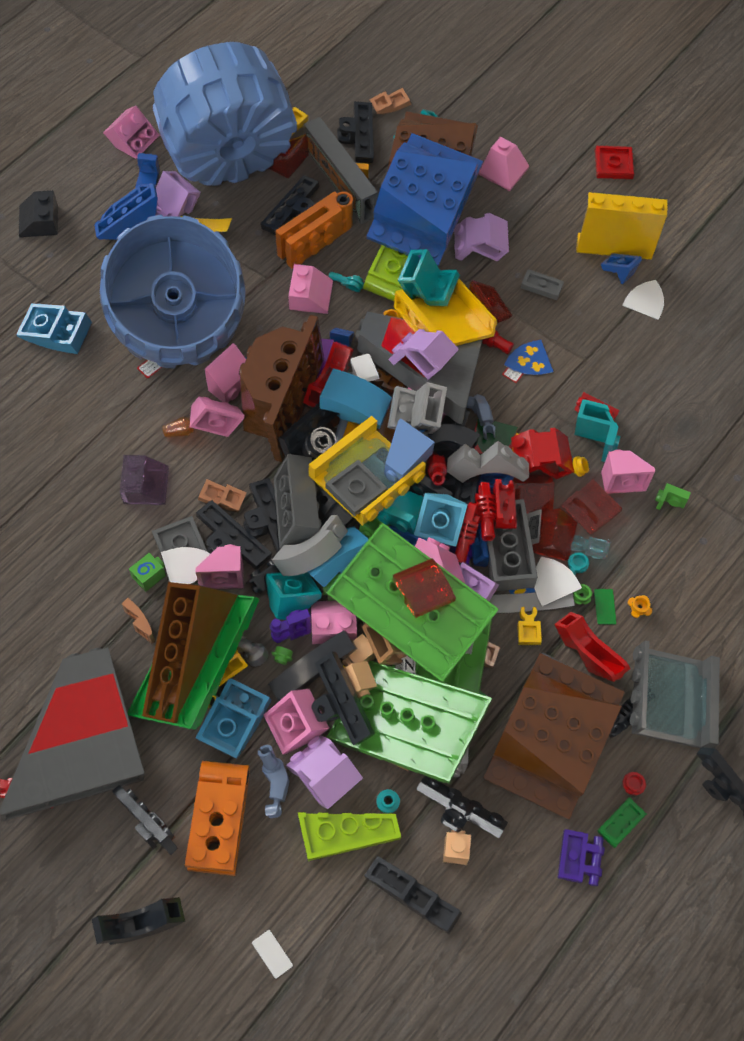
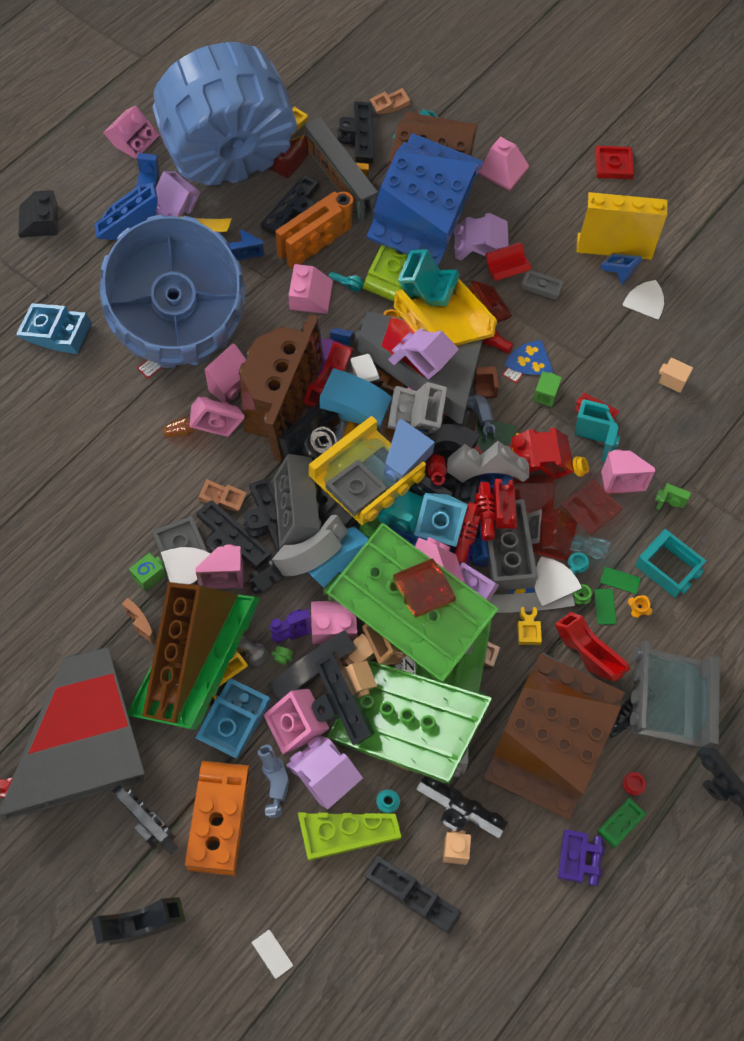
(143, 480): clear purple slope -> none
(248, 247): none -> blue slope
(291, 593): teal slope -> none
(486, 382): none -> copper panel
(507, 261): none -> red panel
(547, 388): none -> bright green brick
(620, 580): none -> green sticker
(674, 374): none -> light nougat brick
(680, 550): none -> teal window

